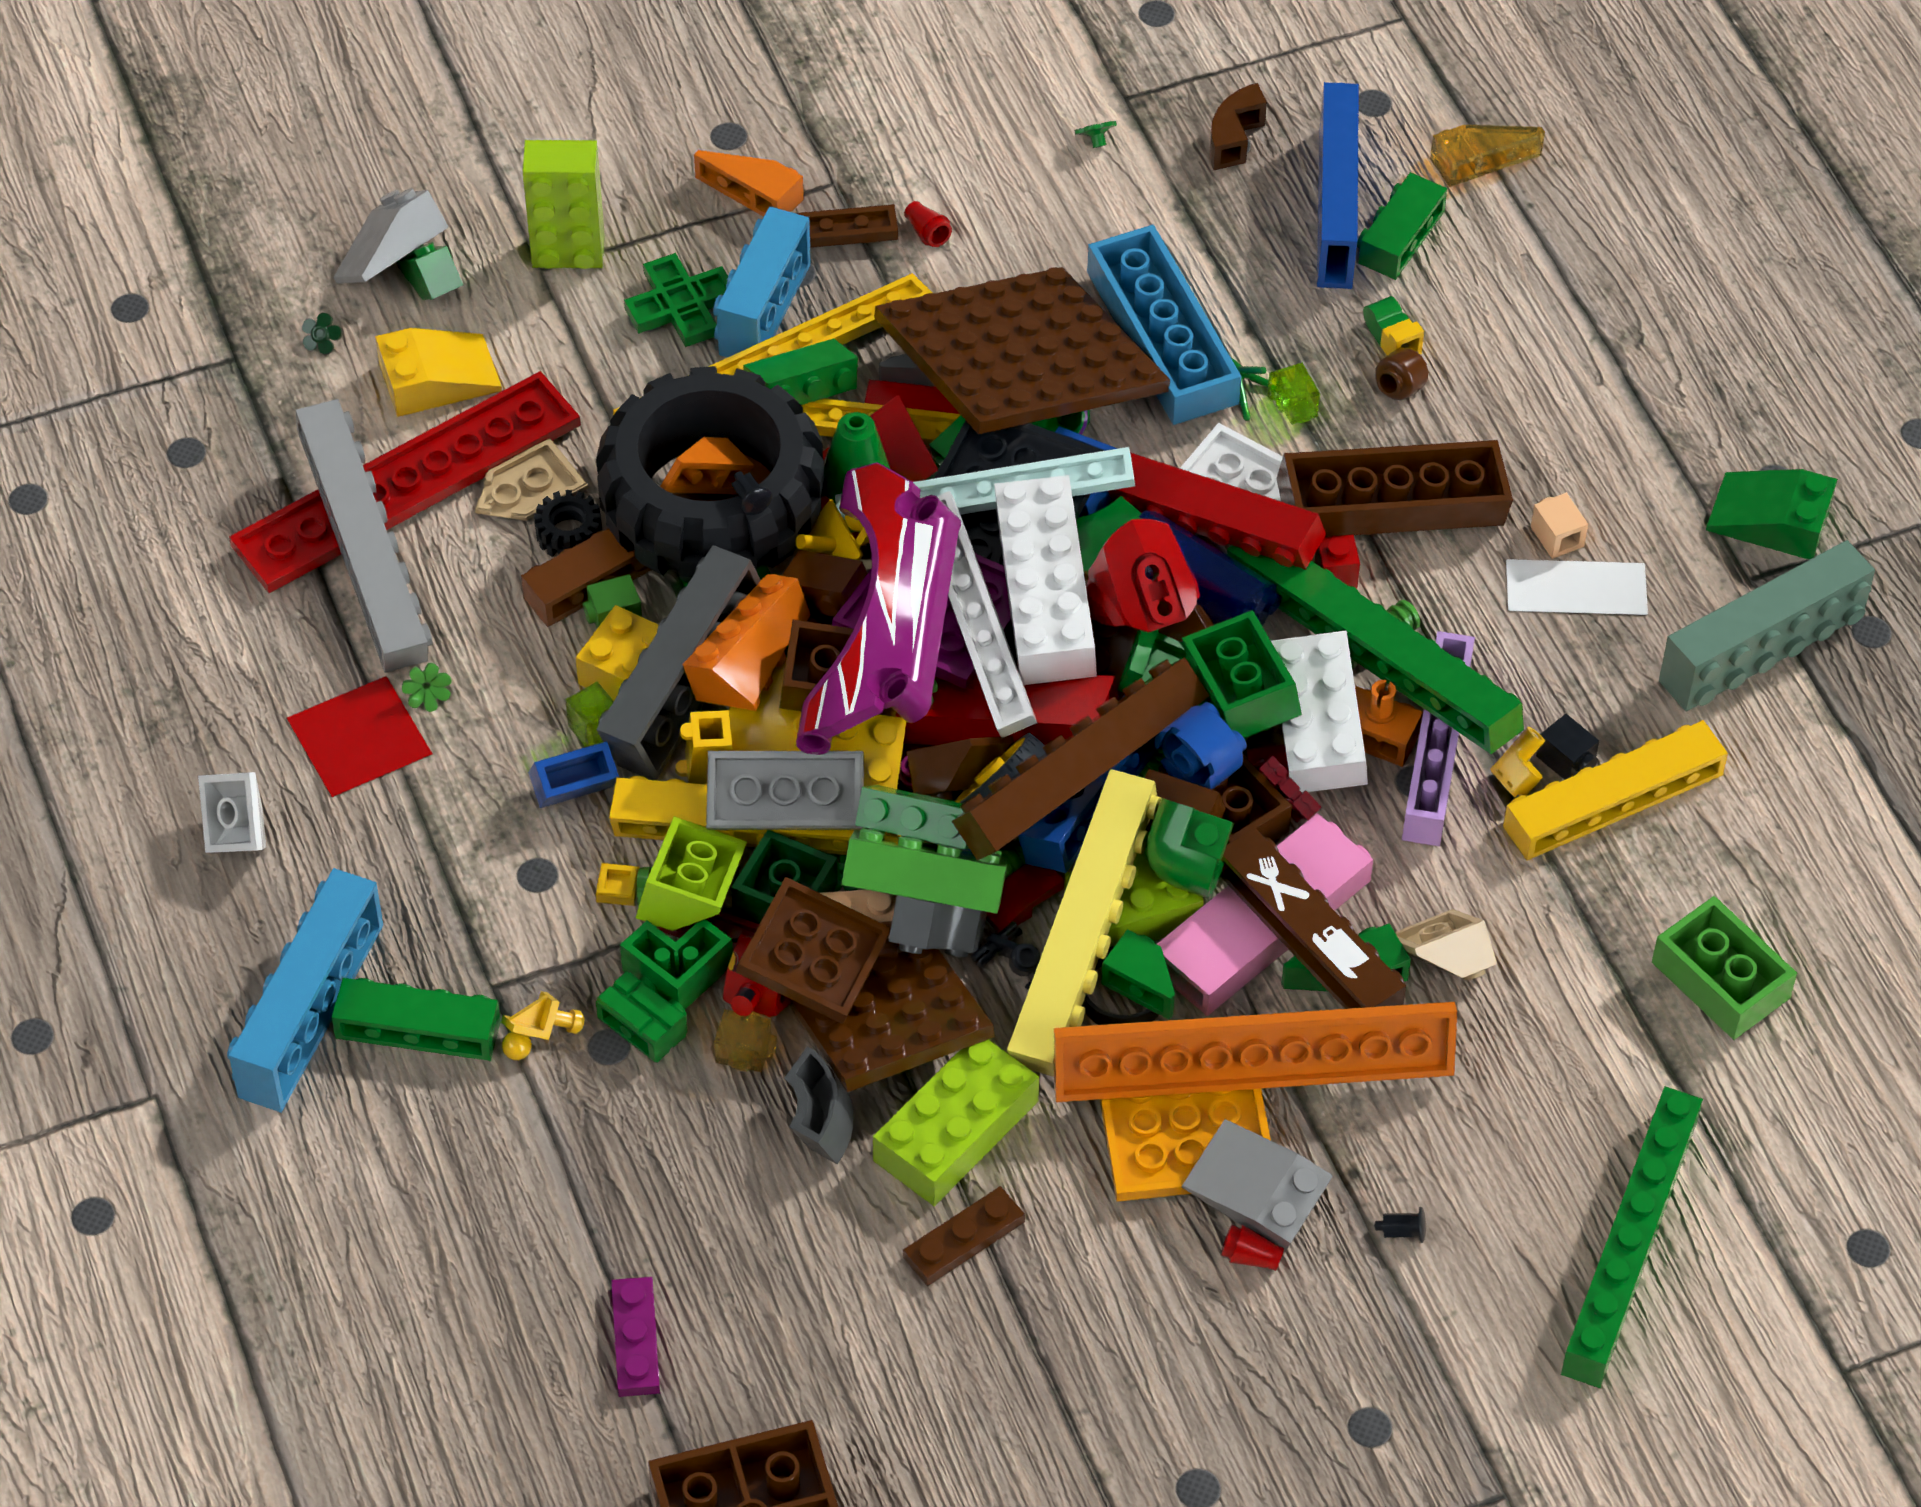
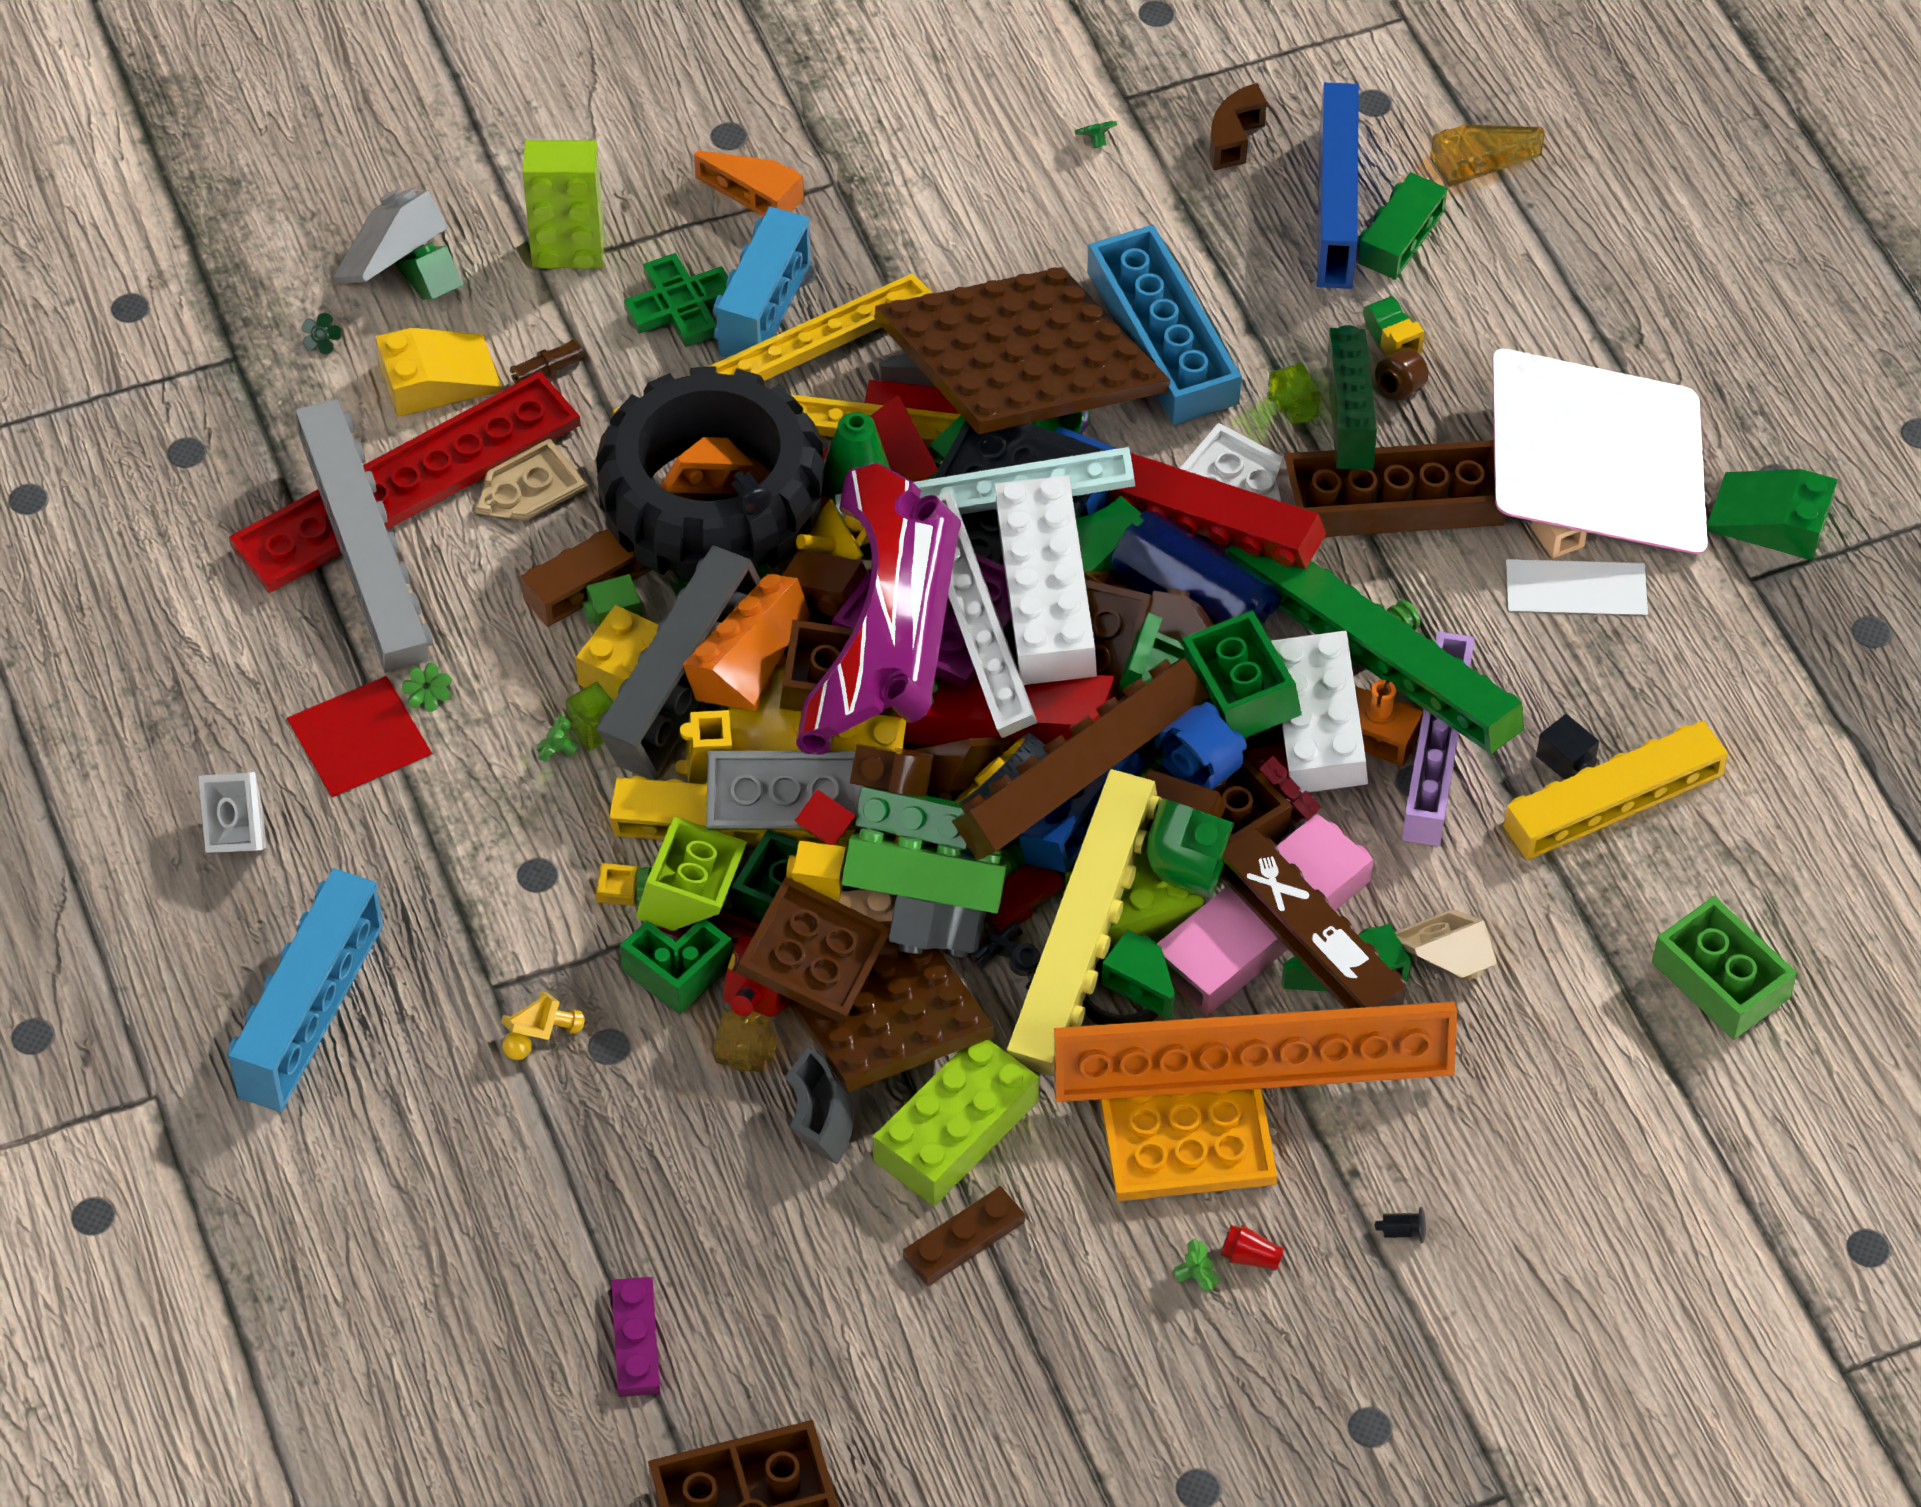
(416, 1018): green brick -> none
(548, 361): none -> reddish brown pin
(557, 740): none -> bright green plant
(562, 509): black tyre -> none
(573, 774): blue piece -> none
(642, 1015): green brick -> none
(810, 371): green brick -> none
(818, 868): none -> yellow brick
(825, 818): none -> red panel
(852, 225): reddish brown plate -> none
(892, 770): none -> reddish brown brick
(930, 225): red cone -> none
(1118, 584): red piece -> none
(1197, 1266): none -> bright green plant
(1249, 373): green plant -> none
(1257, 1183): light grey slope -> none
(1340, 557): red brick -> none
(1351, 398): none -> dark green brick
(1514, 767): yellow piece -> none
(1598, 451): none -> piece
(1631, 1237): green brick -> none
(1766, 626): sand green brick -> none

